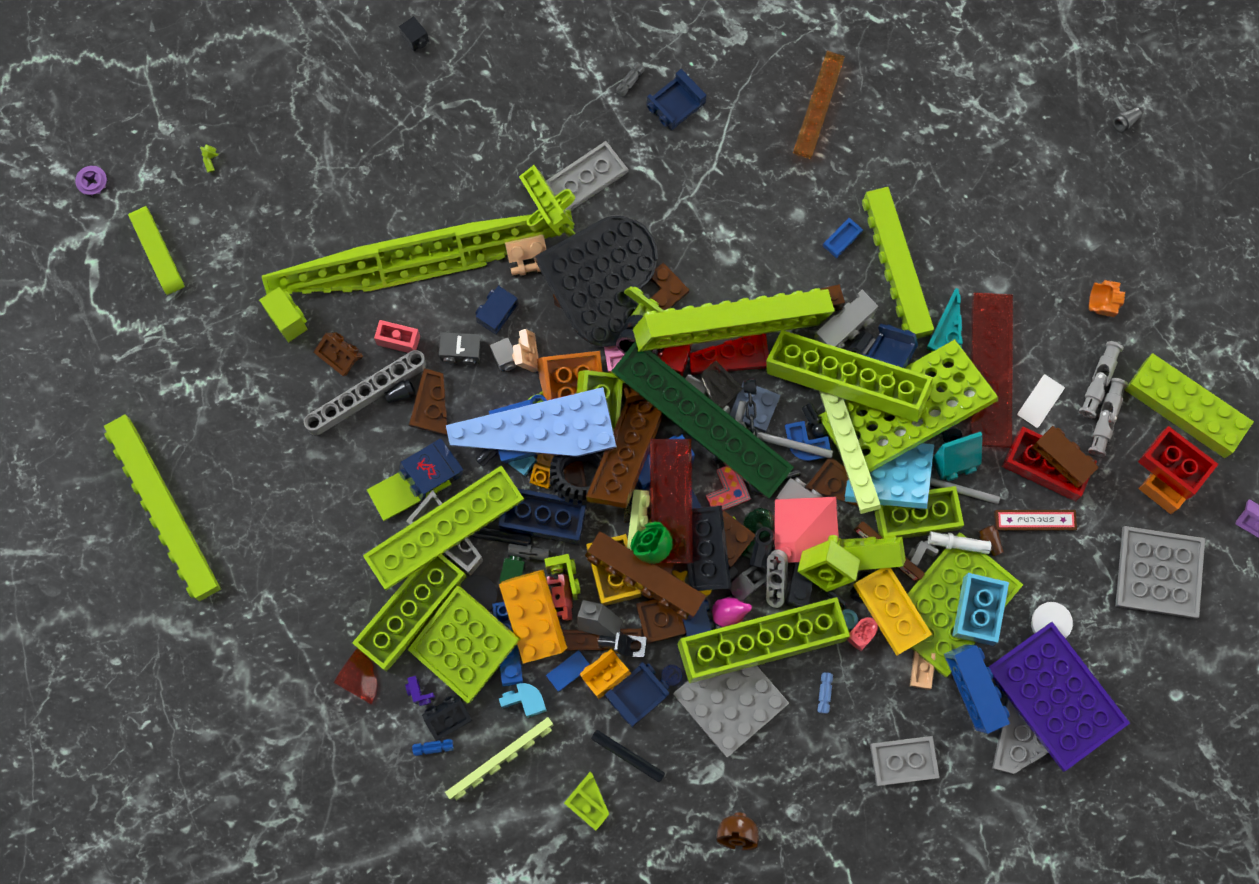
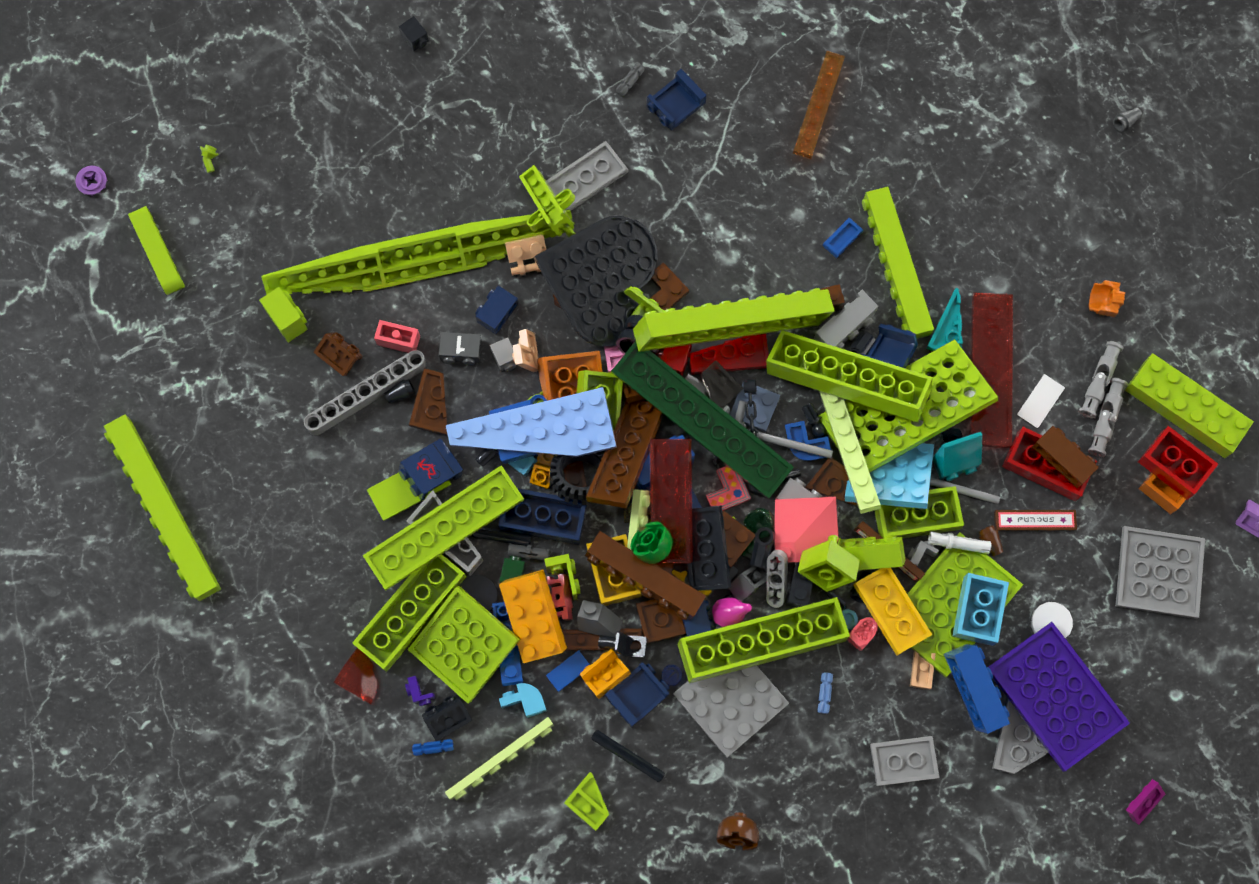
(1145, 801): none -> magenta plate

